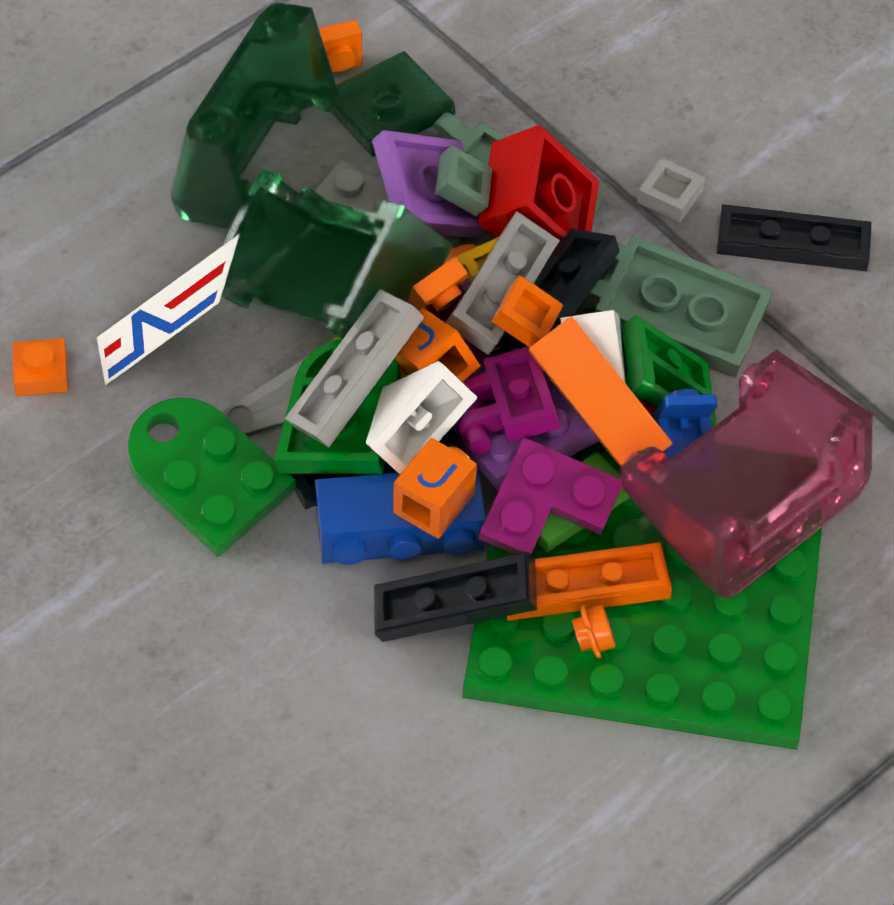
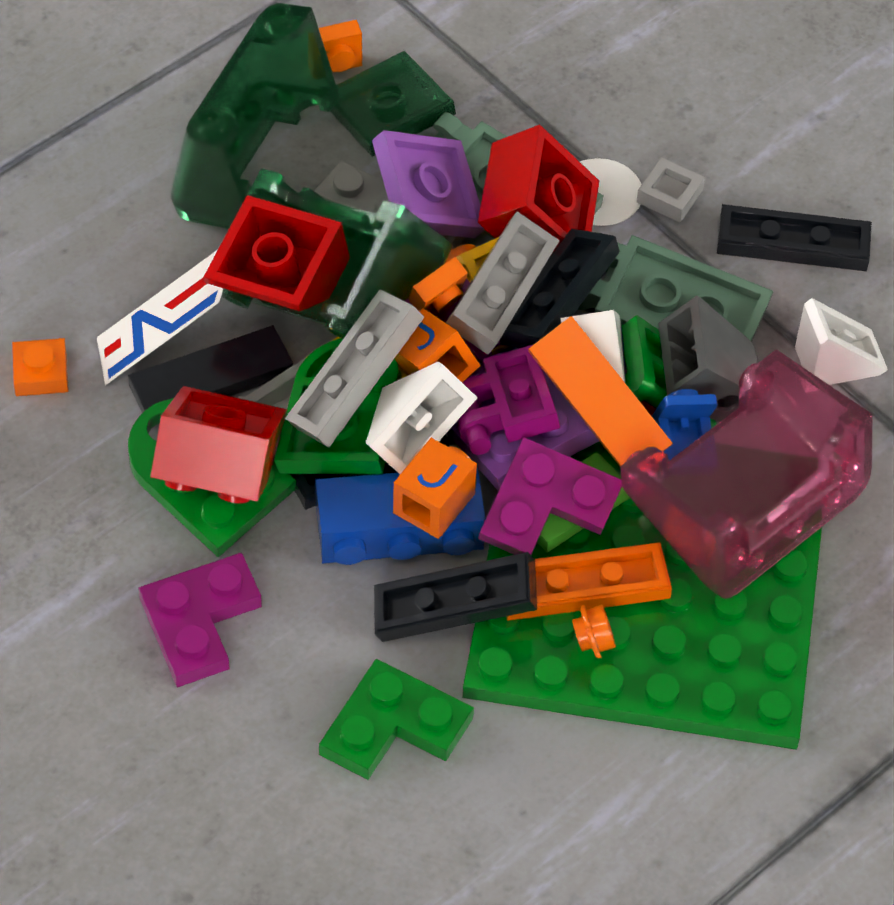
(185, 611): none -> magenta plate
(217, 444): none -> slope
(220, 369): none -> black tile
(280, 255): none -> red slope
(389, 707): none -> green plate
(463, 180): sand green plate -> none
(527, 312): orange plate -> none
(619, 190): none -> white sticker
(705, 354): none -> dark grey torso
(836, 346): none -> white slope

